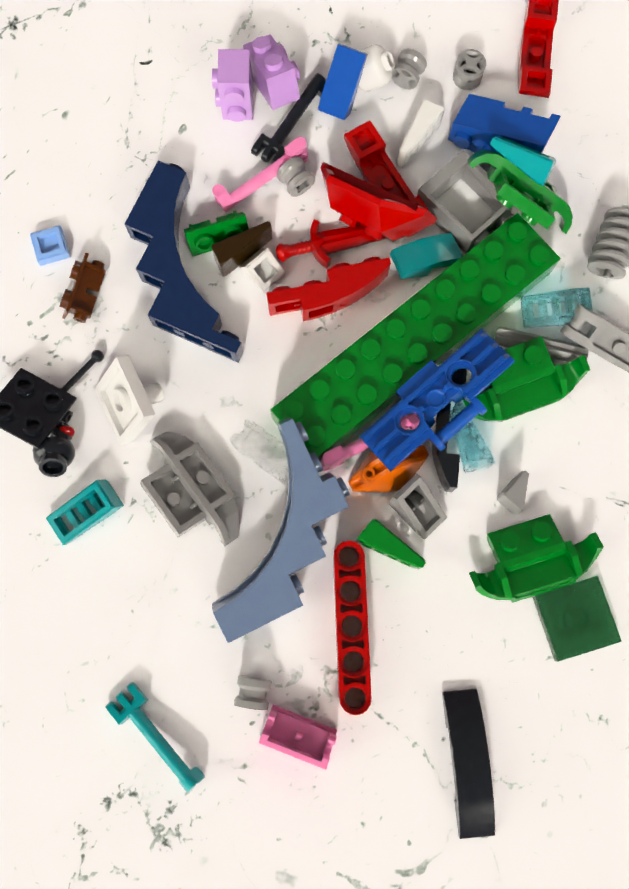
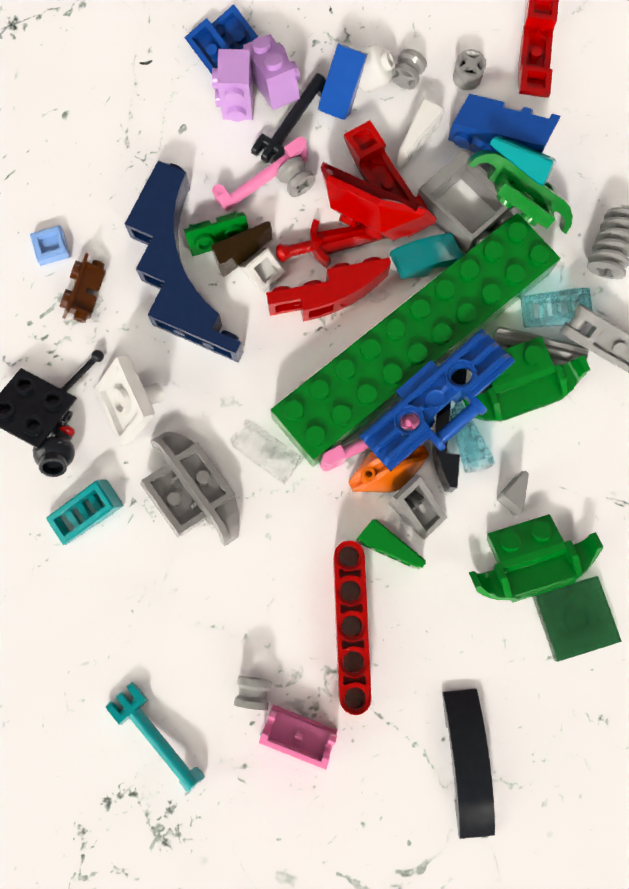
(226, 32): none -> blue slope
(270, 589): sand blue arch -> none

